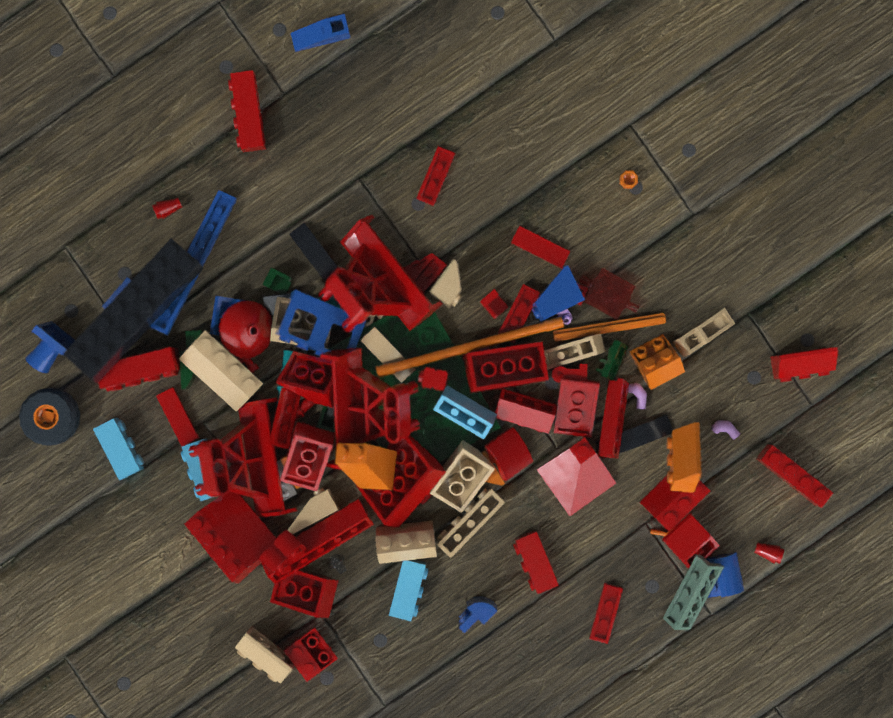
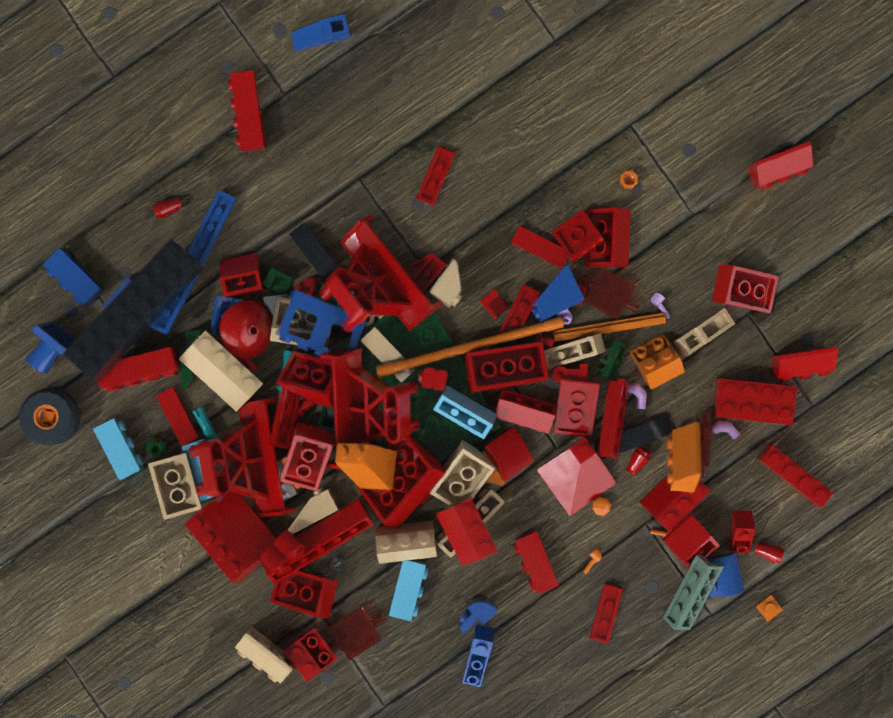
(73, 277): none -> blue brick
(155, 445): none -> dark green tile
(174, 486): none -> tan slope
(205, 424): none -> teal pin
(241, 275): none -> red slope
(307, 286): none -> red tile
(355, 633): none -> clear red plate
(466, 531): none -> red slope
(478, 655): none -> blue slope
(546, 340): none -> red tile
(577, 235): none -> red plate
(596, 556): none -> orange hand
(601, 506): none -> orange tile
(615, 229): none -> red slope
(638, 459): none -> red cone
(657, 300): none -> lavender hand
(705, 442): none -> clear red plate
(741, 531): none -> red slope
(745, 288): none -> red slope
(754, 401): none -> red brick
(768, 607): none -> orange plate
(781, 166): none -> red slope

